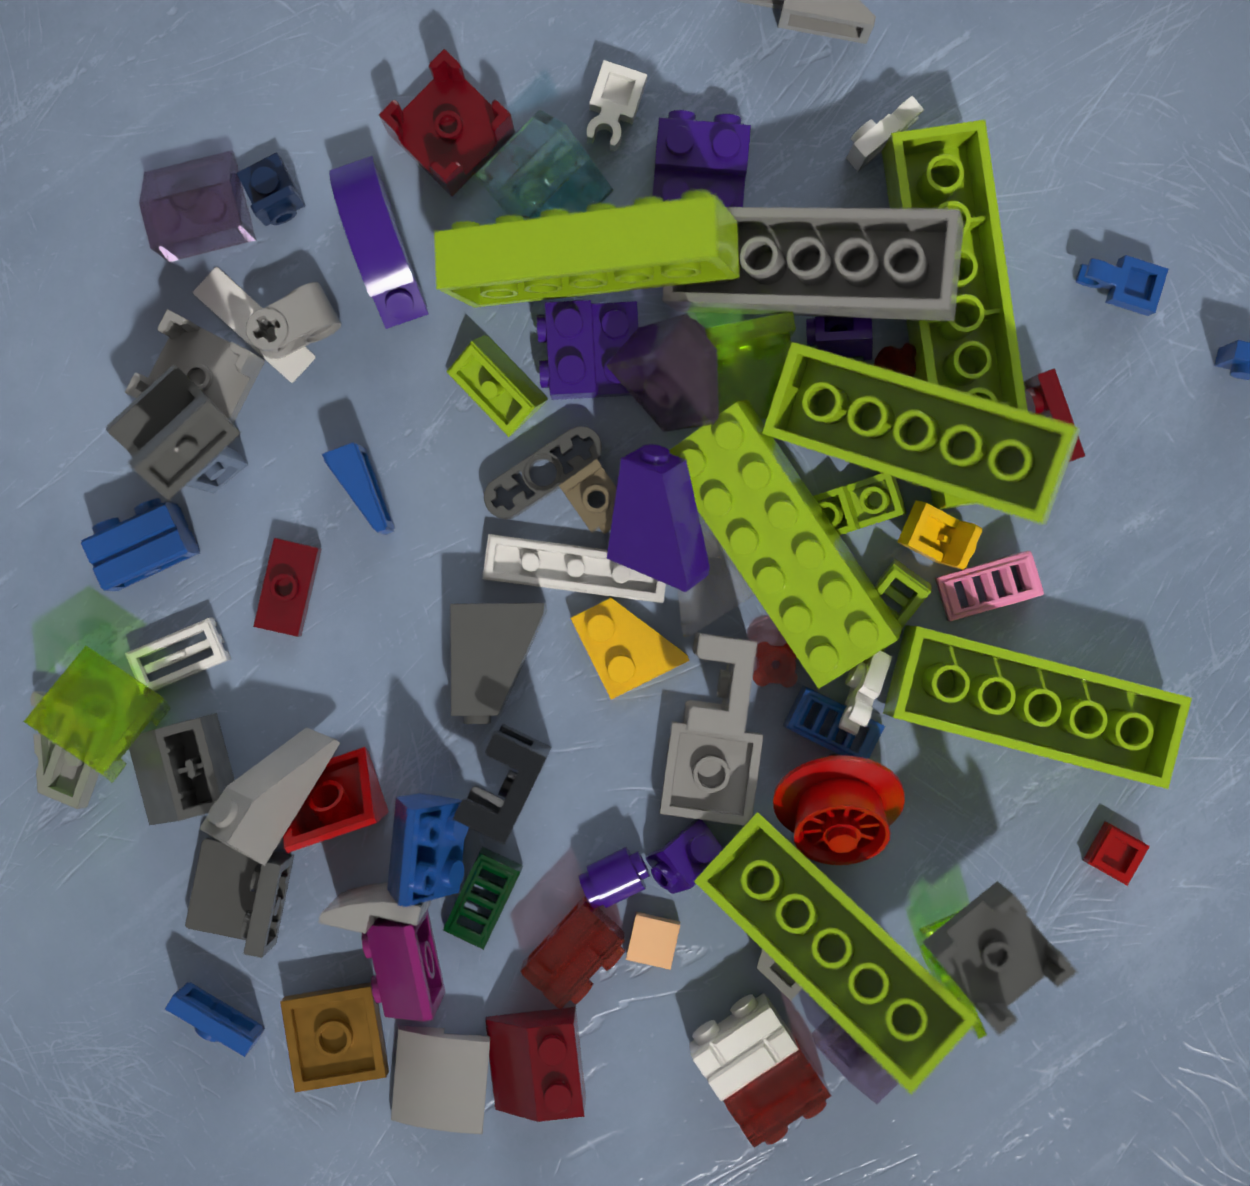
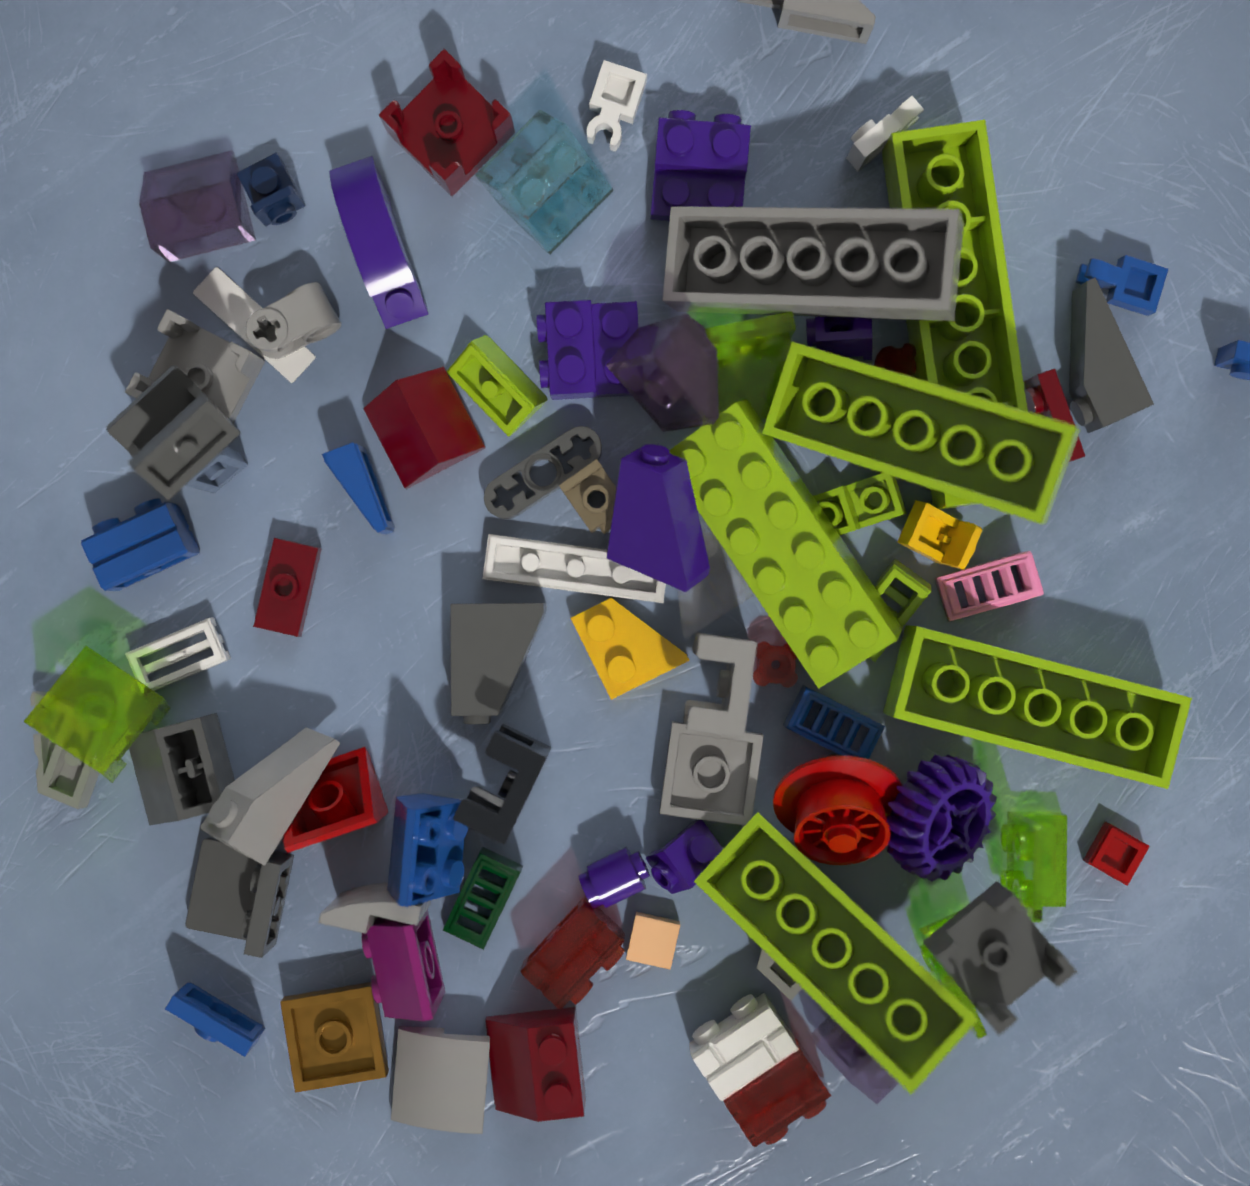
(423, 425): none -> dark red slope
(588, 251): lime brick -> none
(865, 684): white plate -> none
(940, 817): none -> dark purple gear
(1036, 859): none -> clear neon green bracket
(1102, 370): none -> dark grey slope

